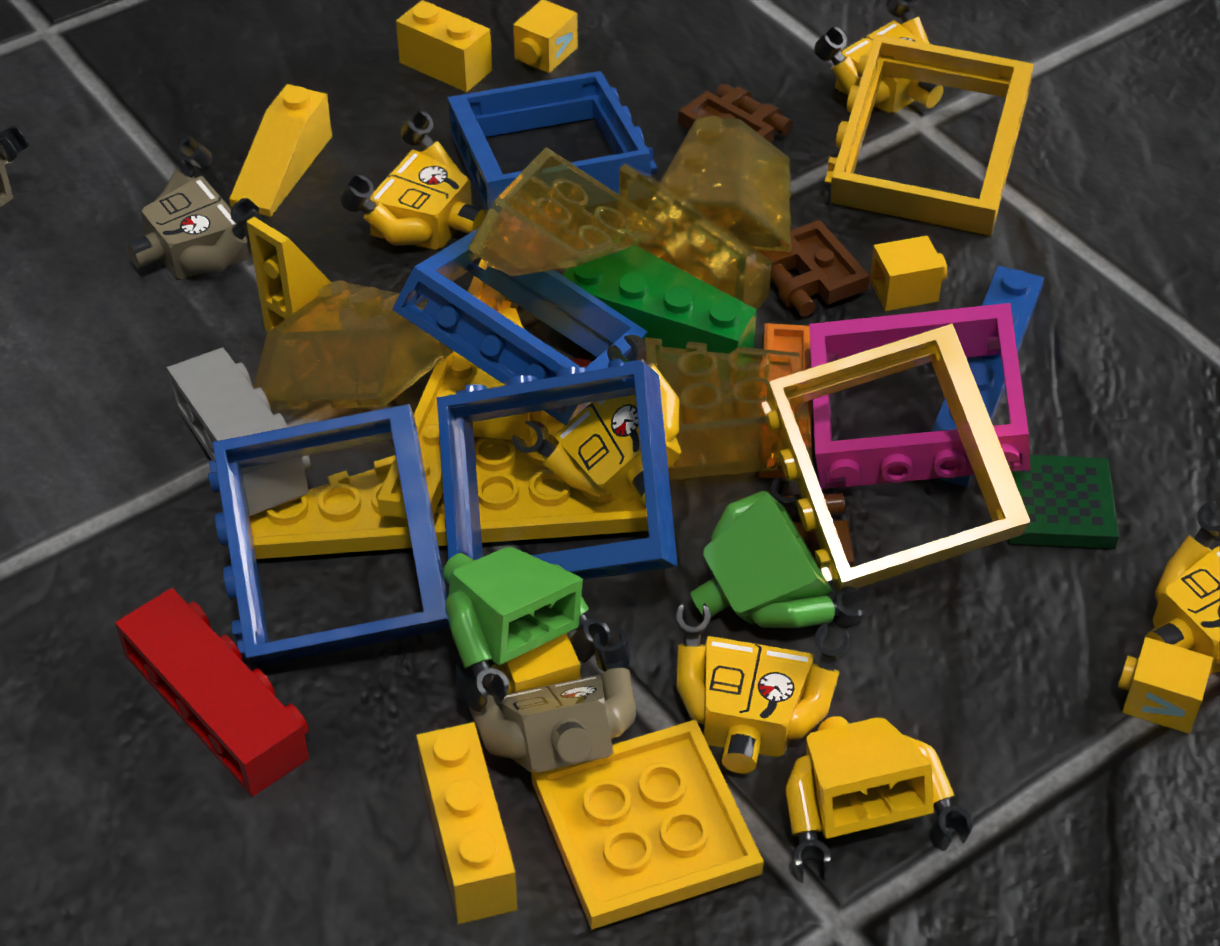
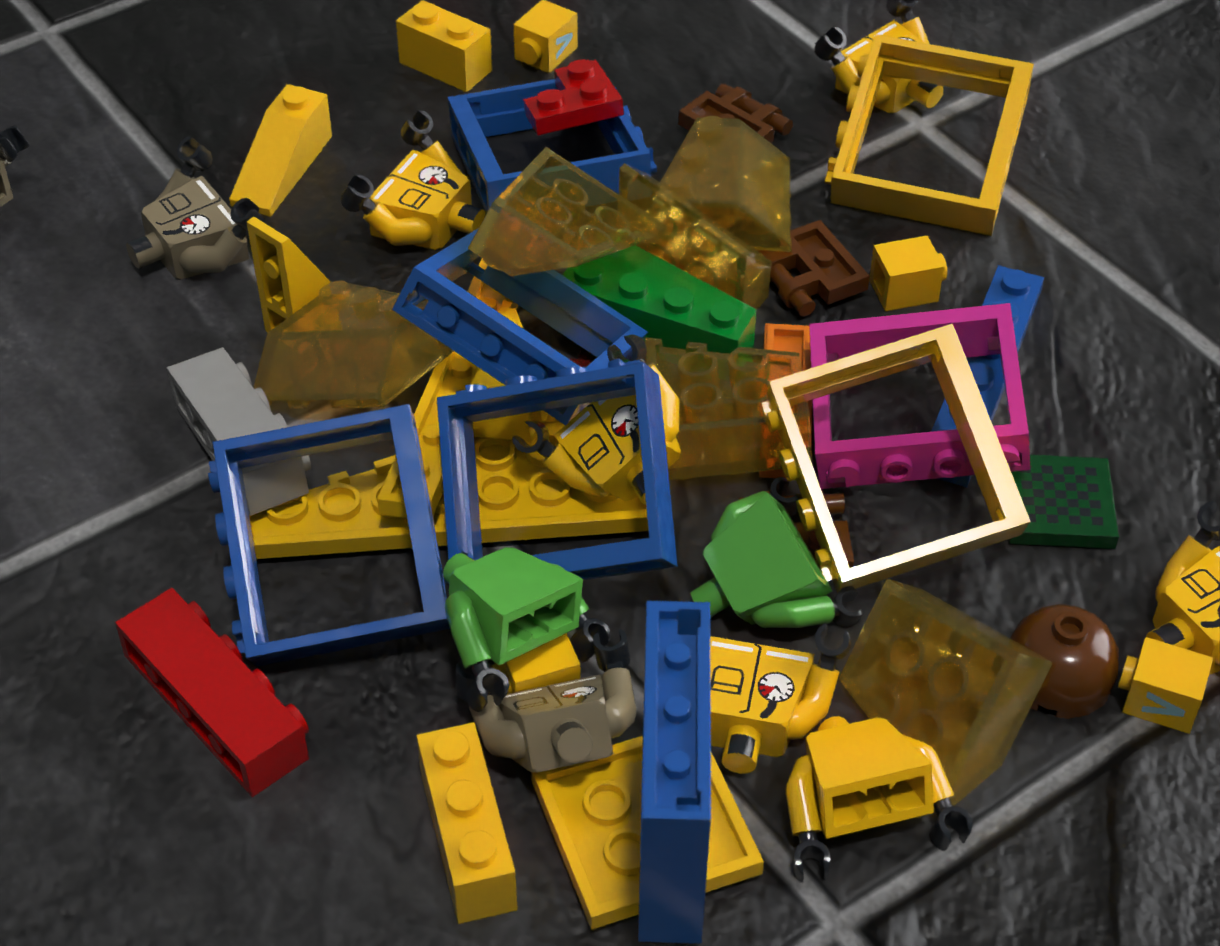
(582, 98): none -> red plate
(675, 772): none -> blue window
(943, 681): none -> clear yellow wedge
(1081, 656): none -> reddish brown cylinder

